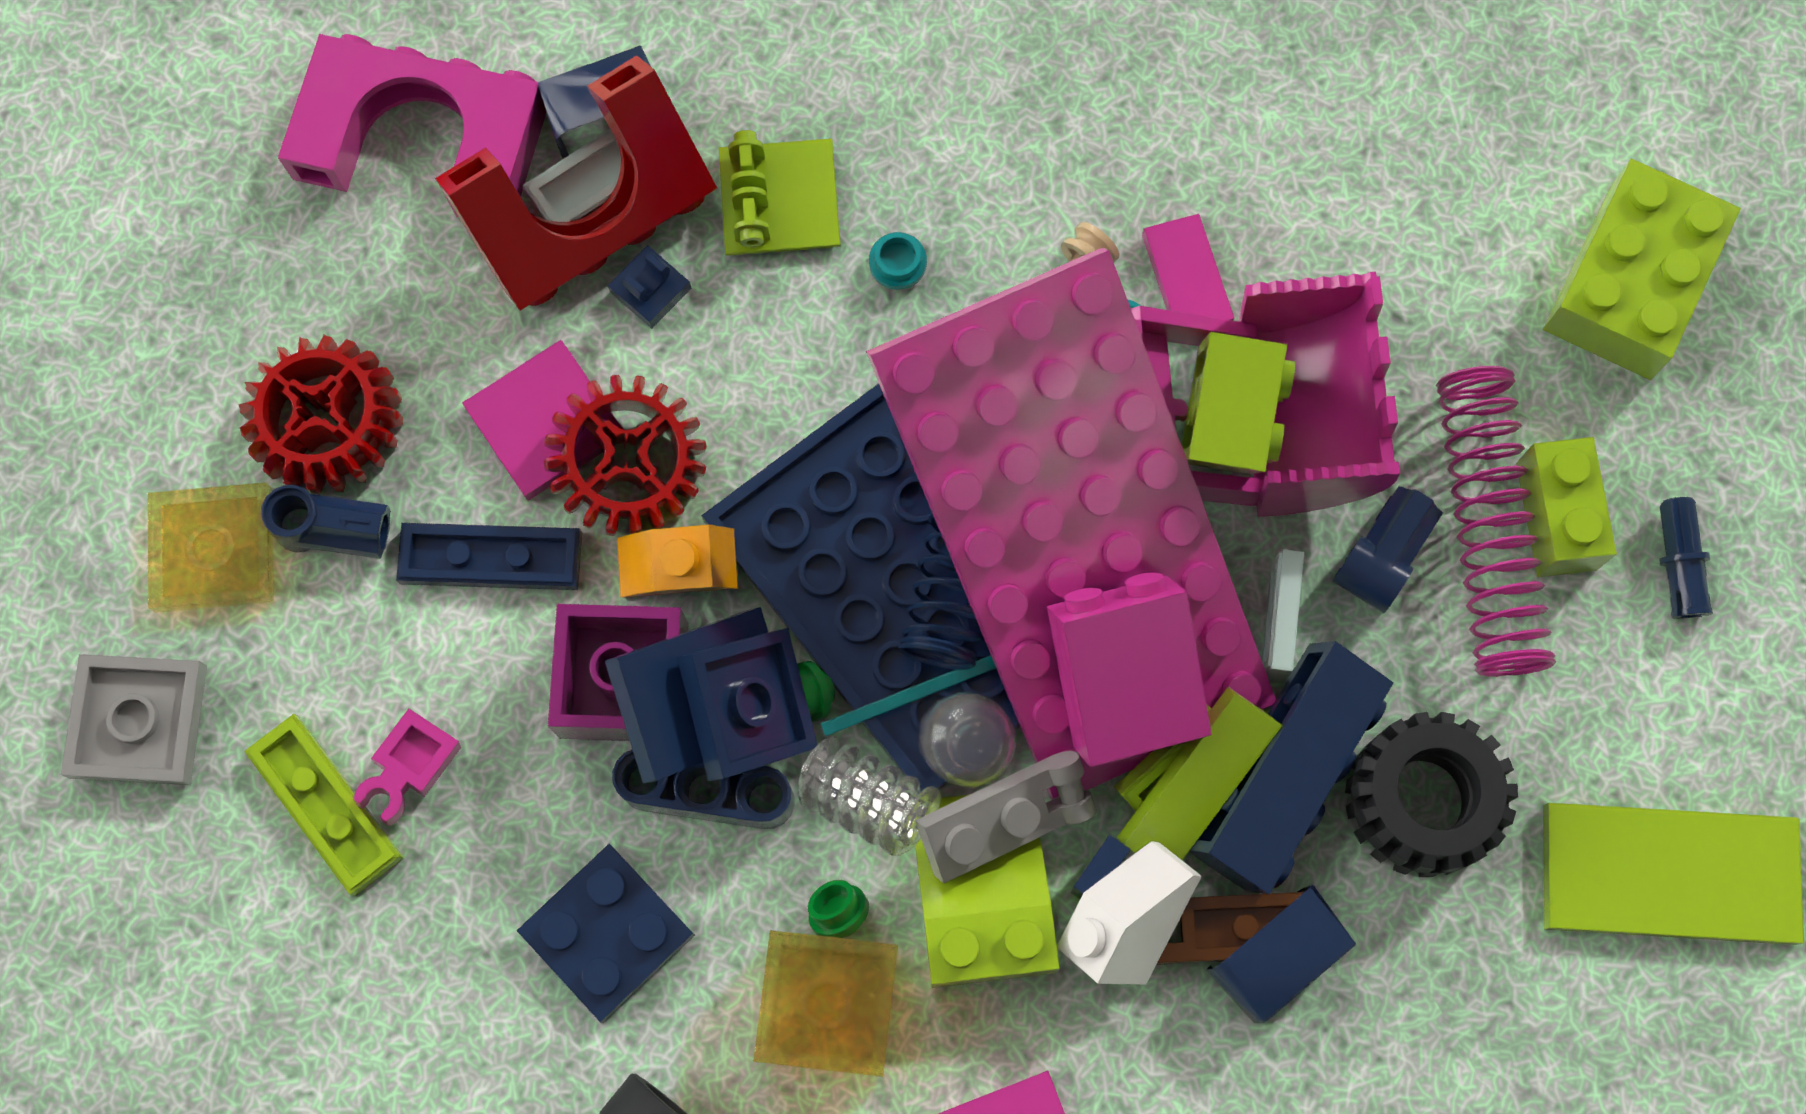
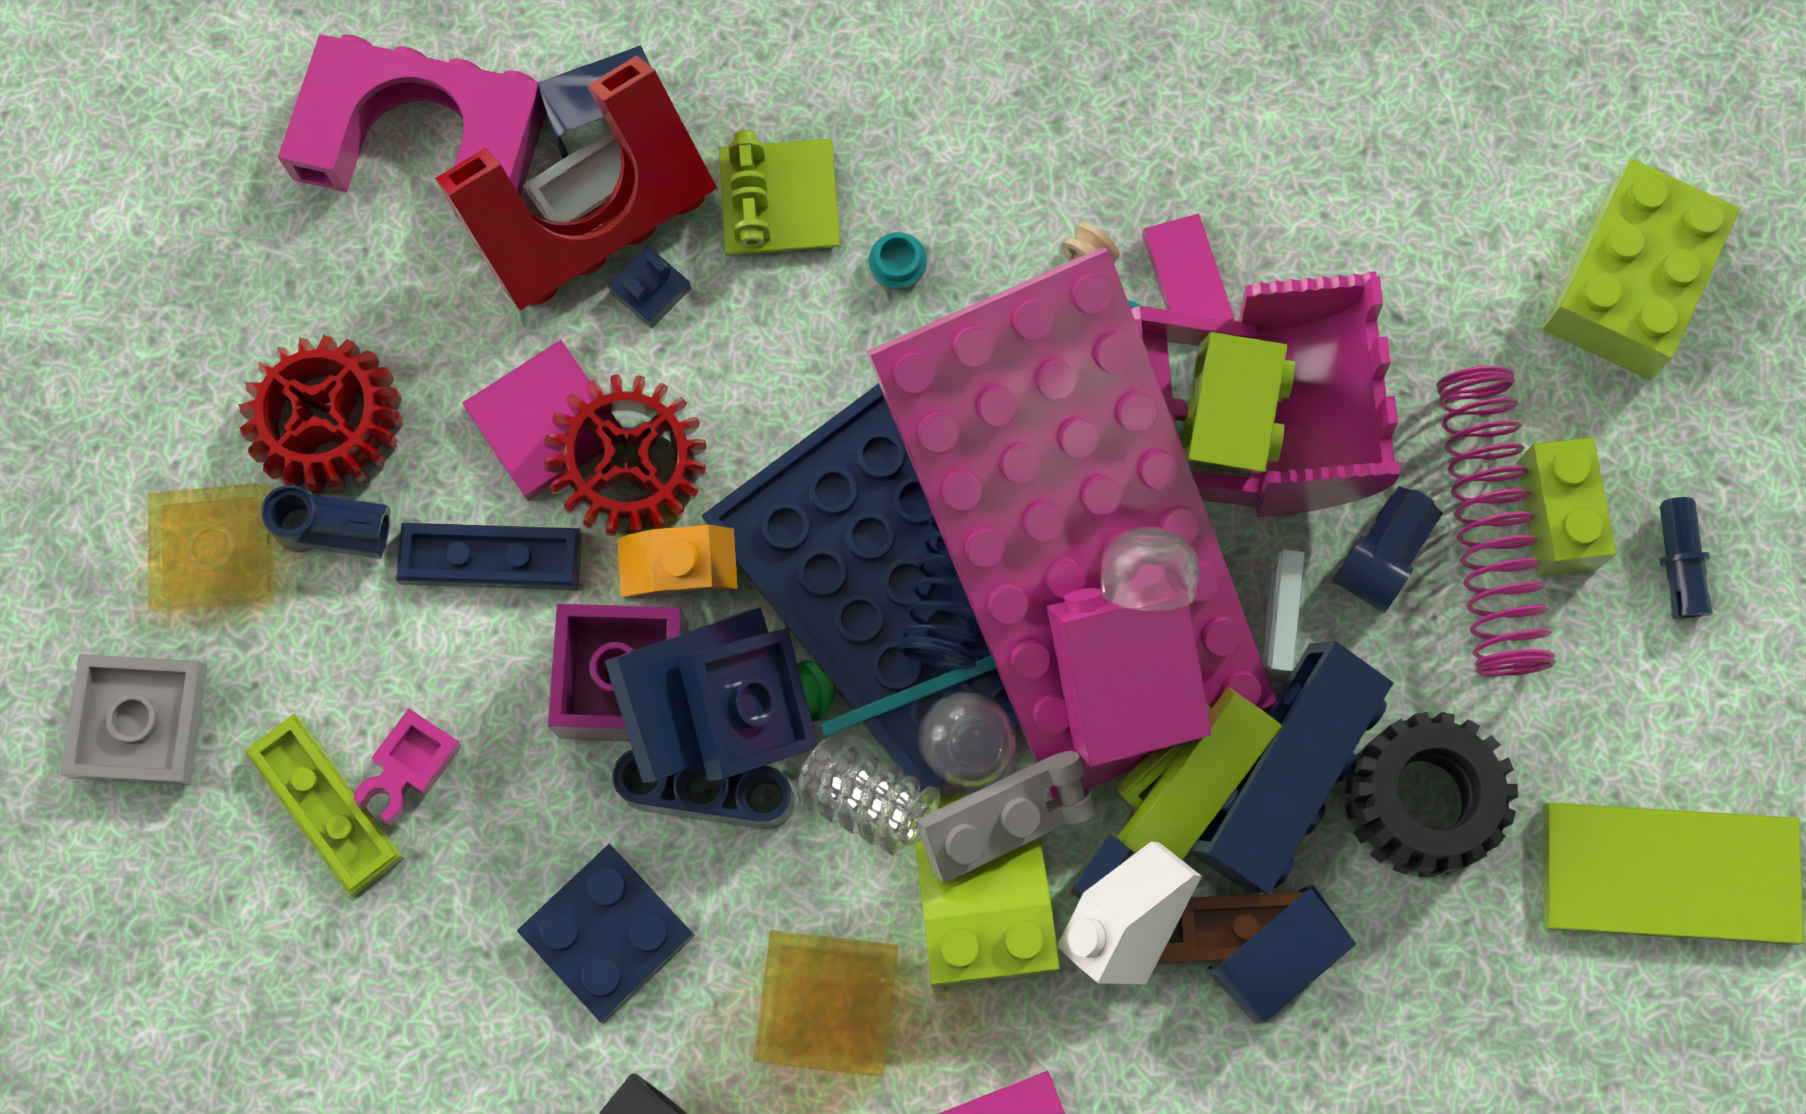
(837, 909): green plate -> none
(1150, 570): none -> clear hair

